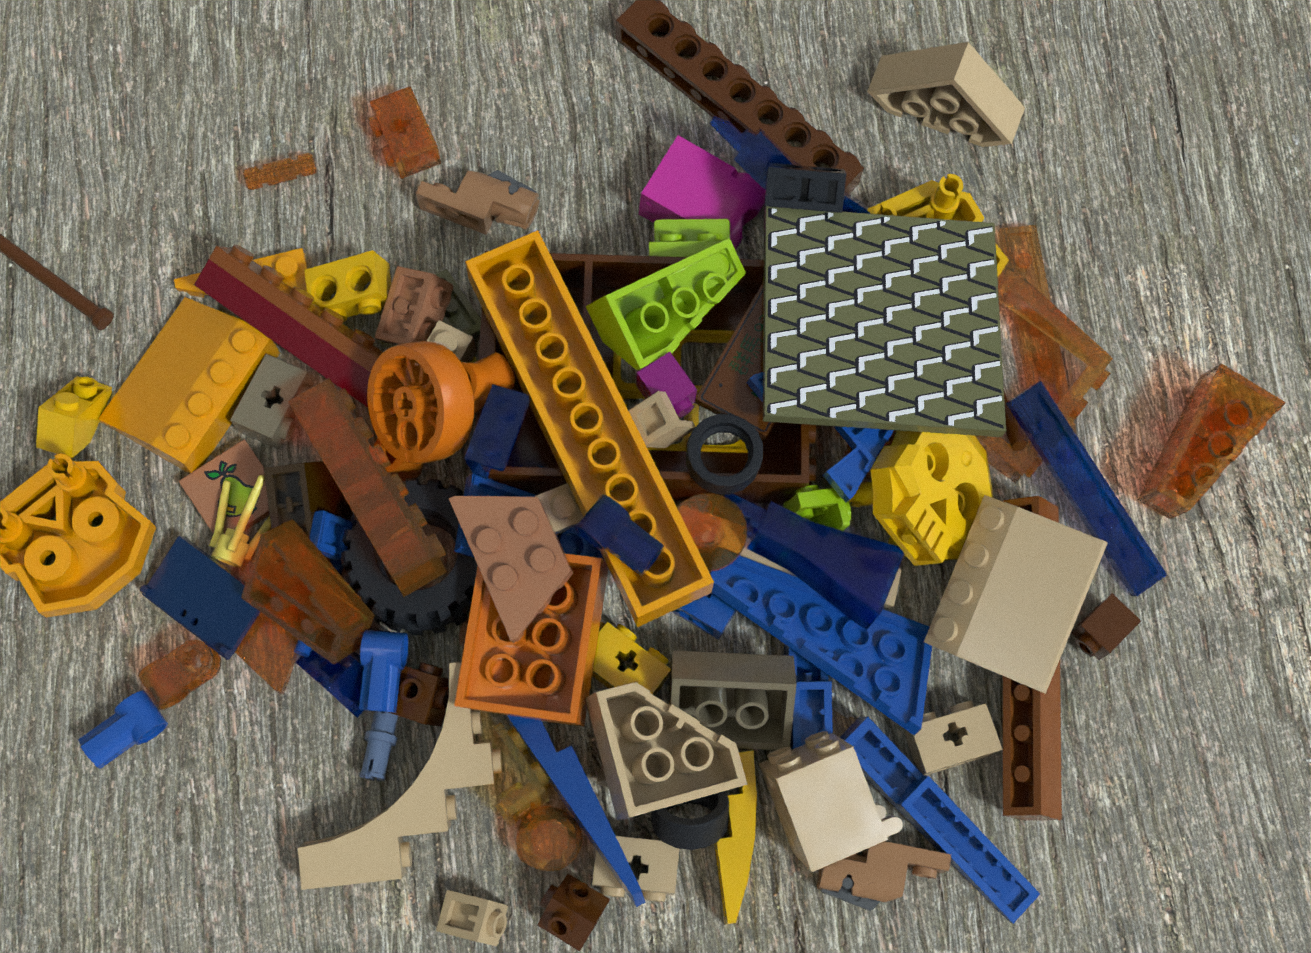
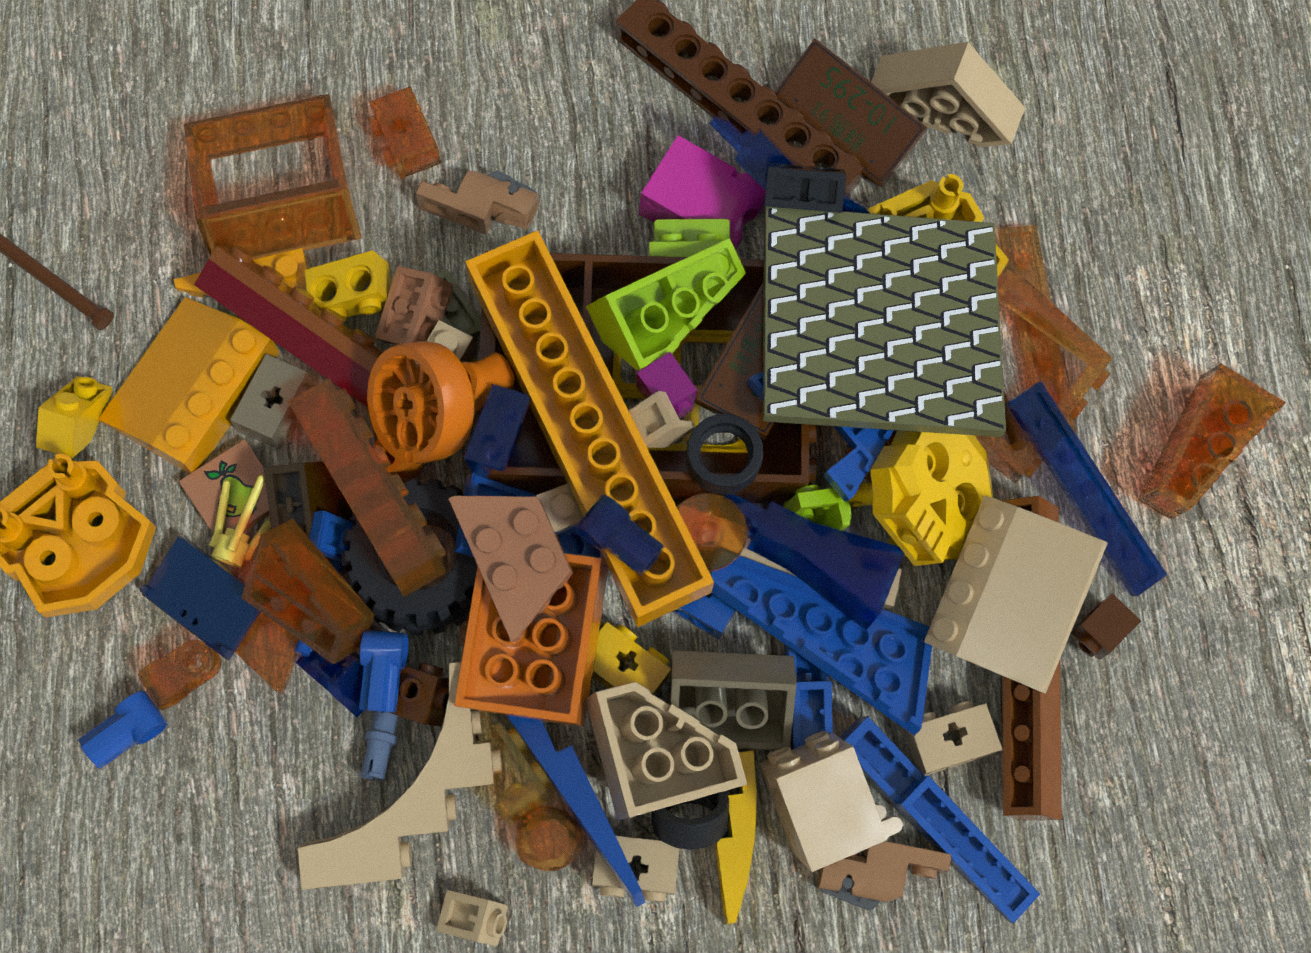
(277, 220): none -> clear orange windscreen
(279, 171): clear orange axle -> none
(572, 911): reddish brown brick -> none
(851, 111): none -> reddish brown tile

